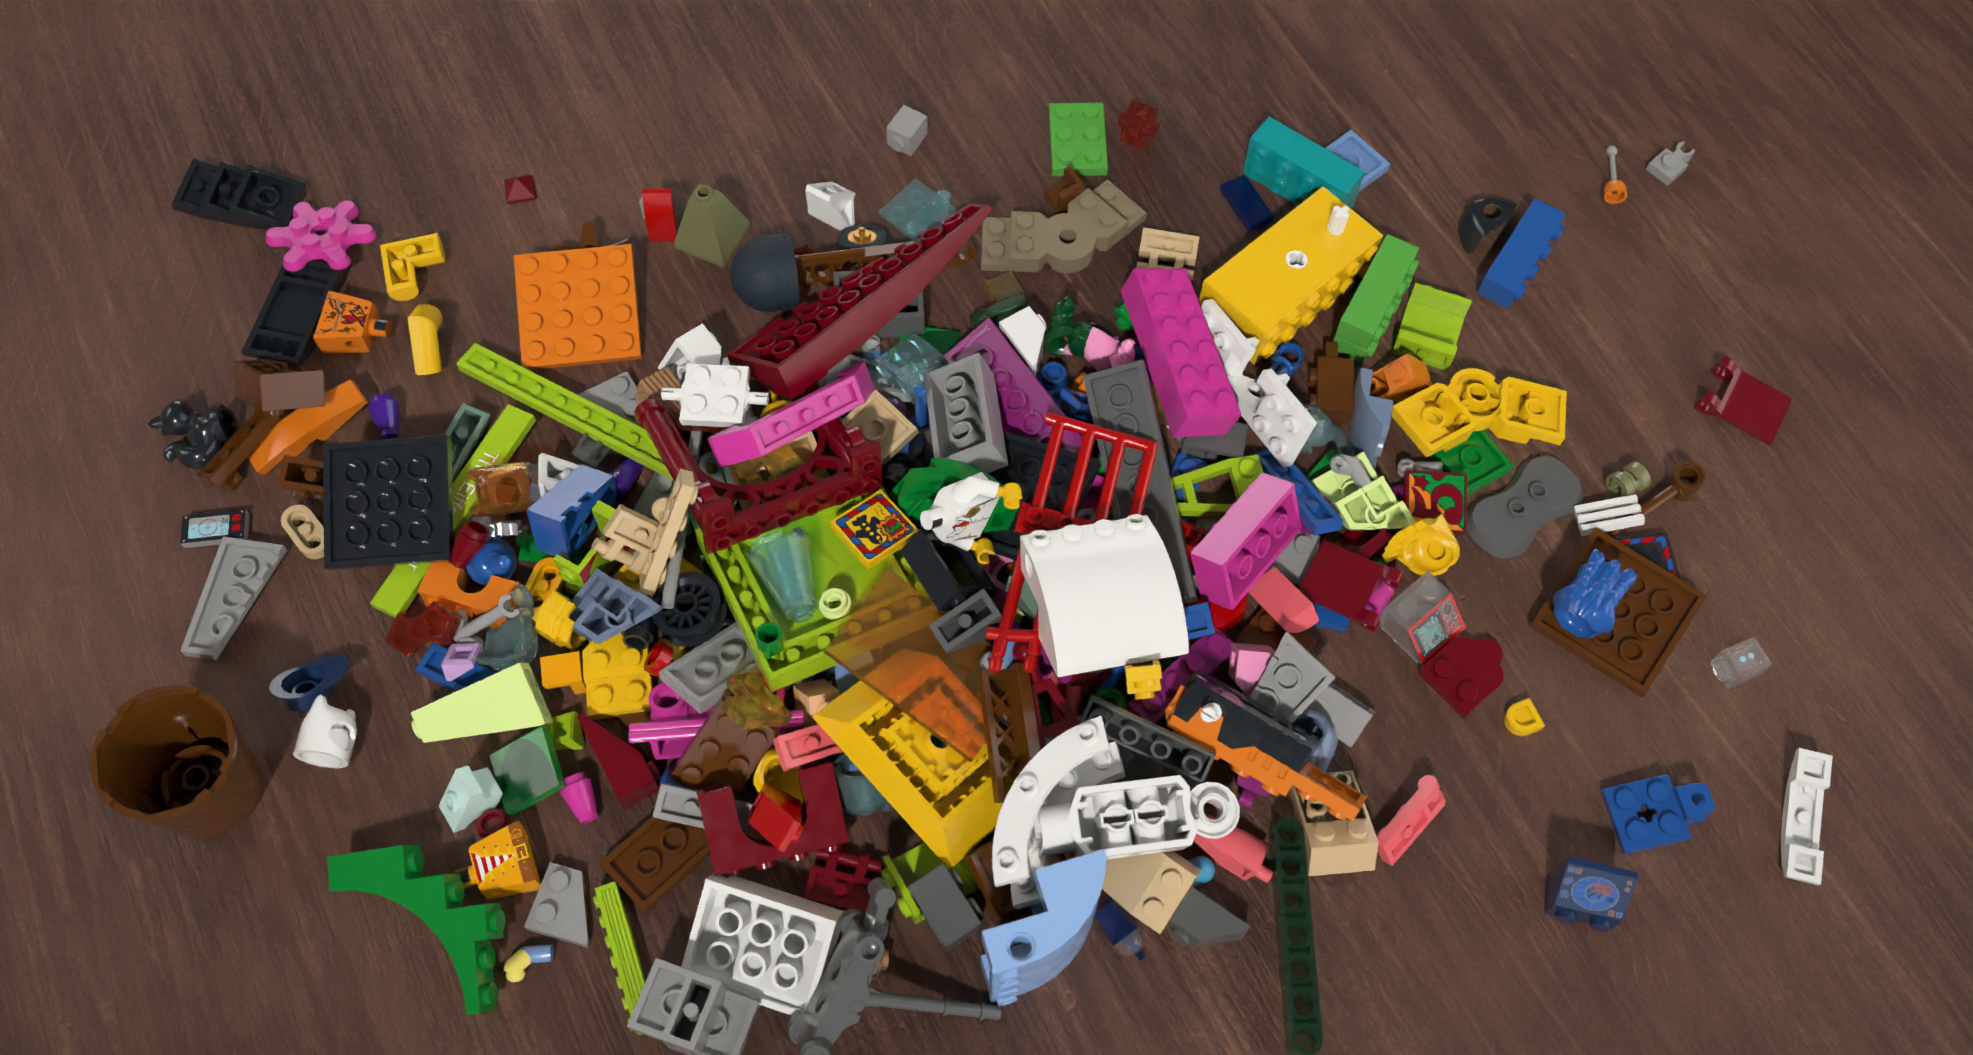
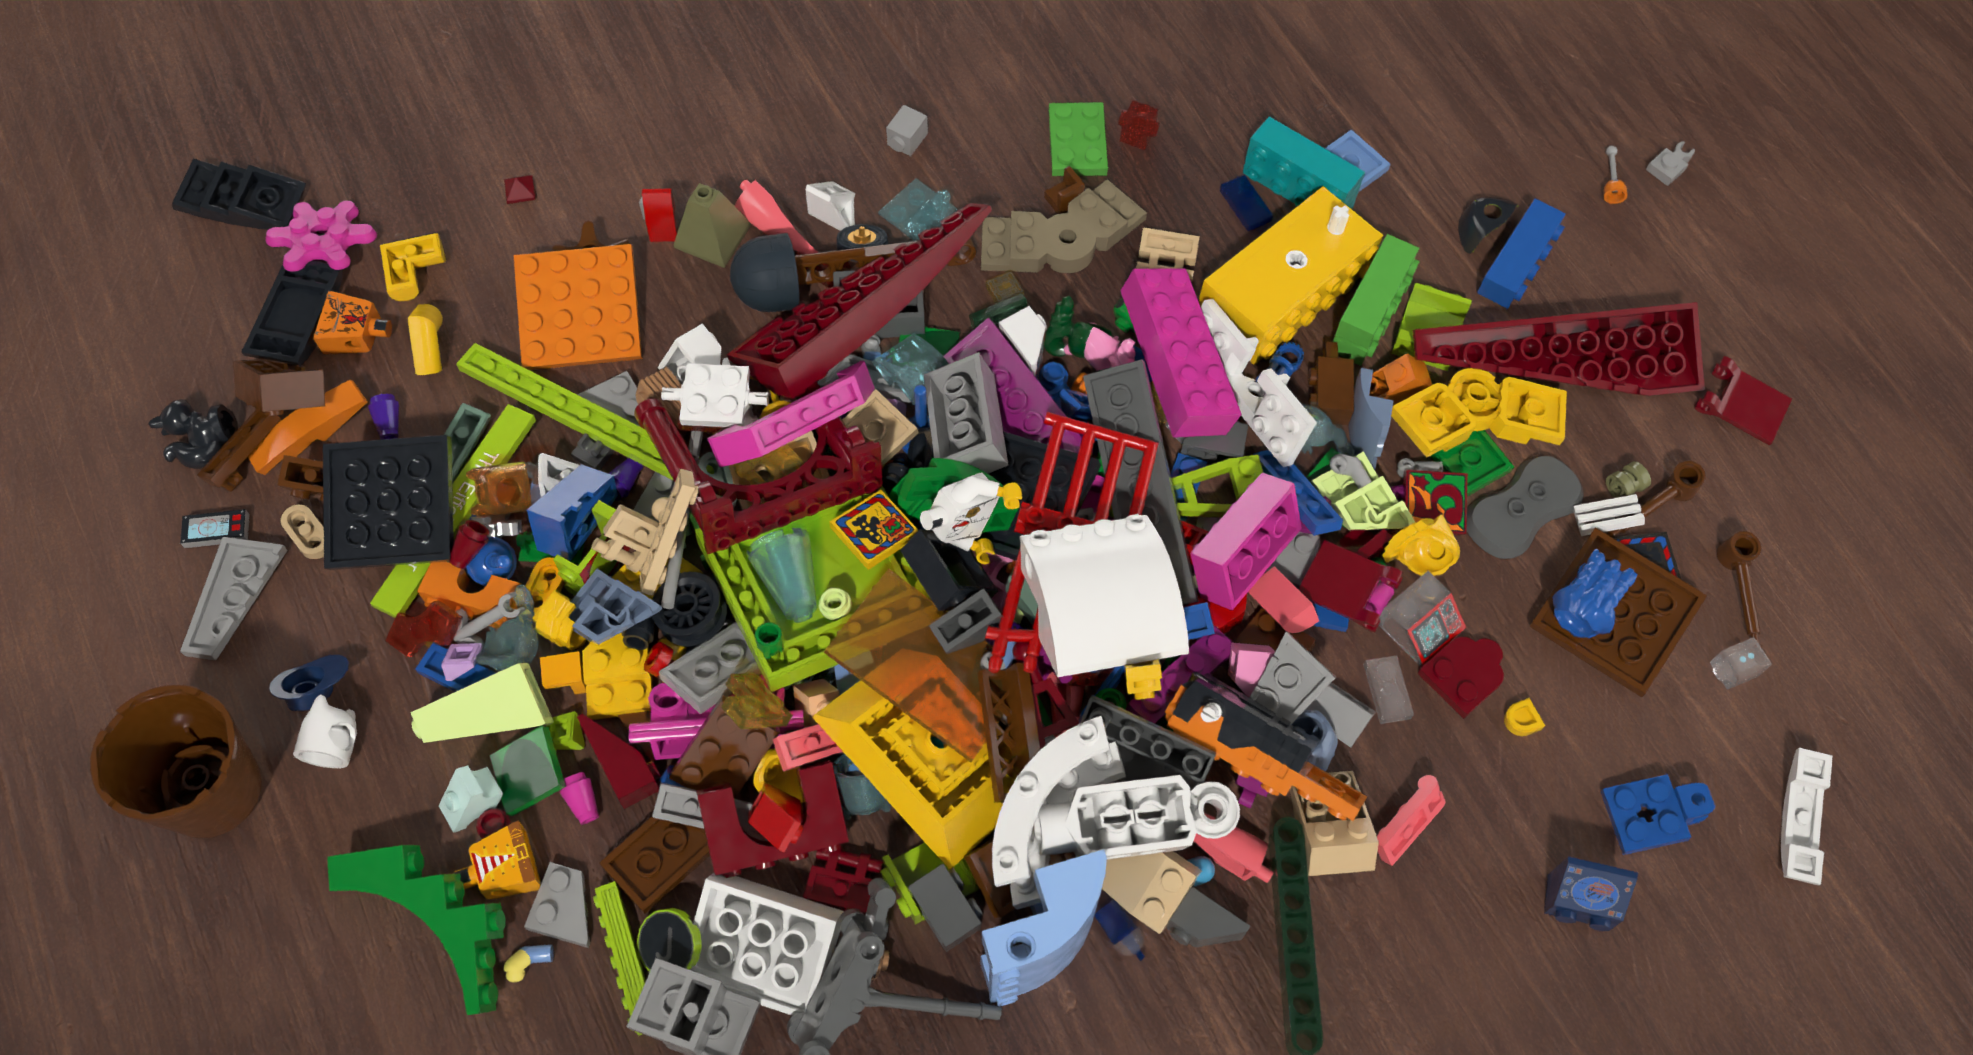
(669, 937): none -> black tile
(767, 216): none -> coral piece
(1388, 689): none -> clear plate
(1613, 350): none -> dark red wedge
(1733, 560): none -> reddish brown piece

